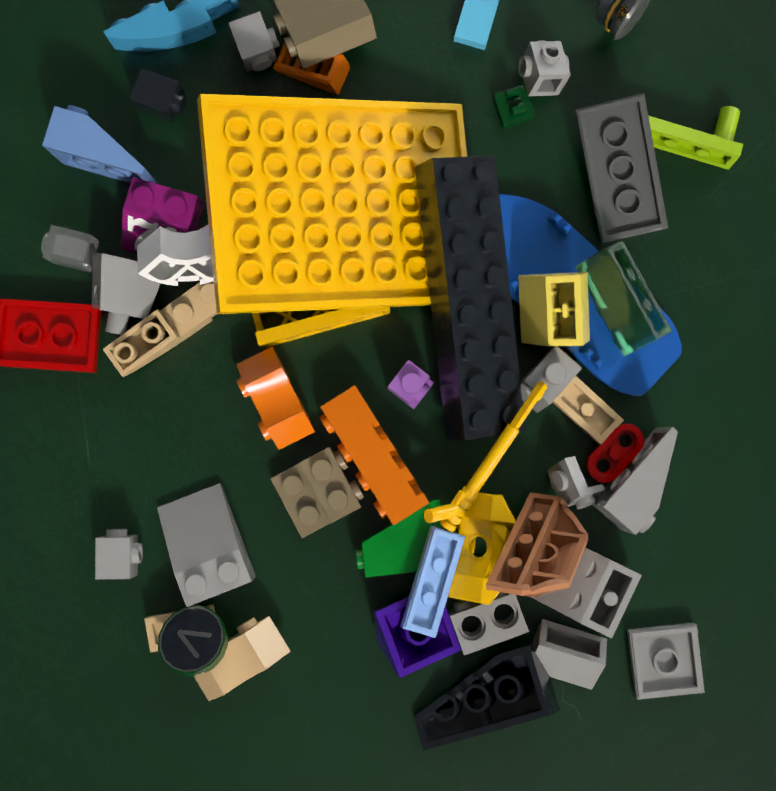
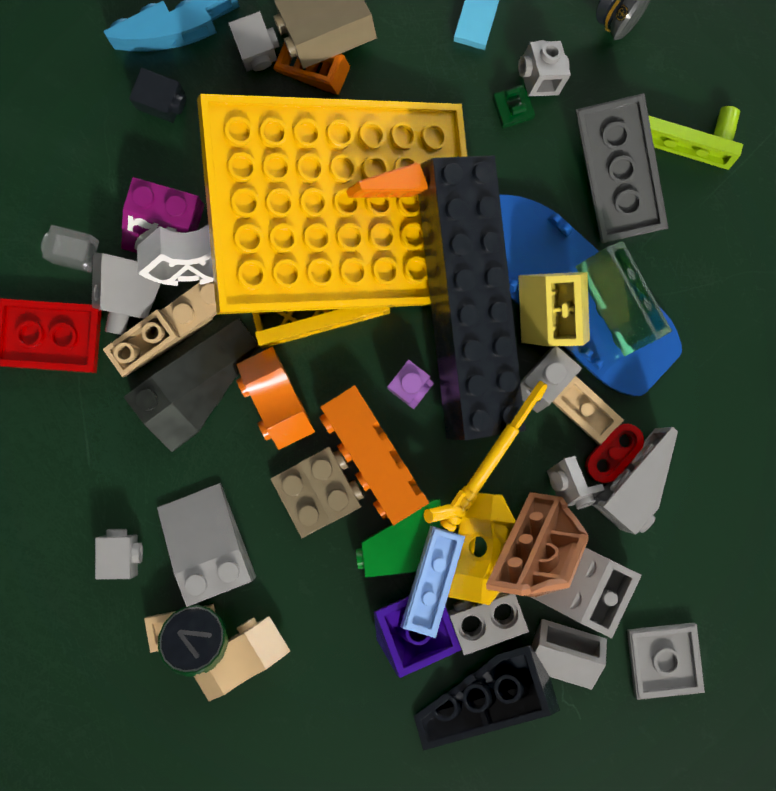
(86, 146): medium blue slope -> none
(186, 391): none -> pearl dark grey wedge
(400, 182): none -> orange slope

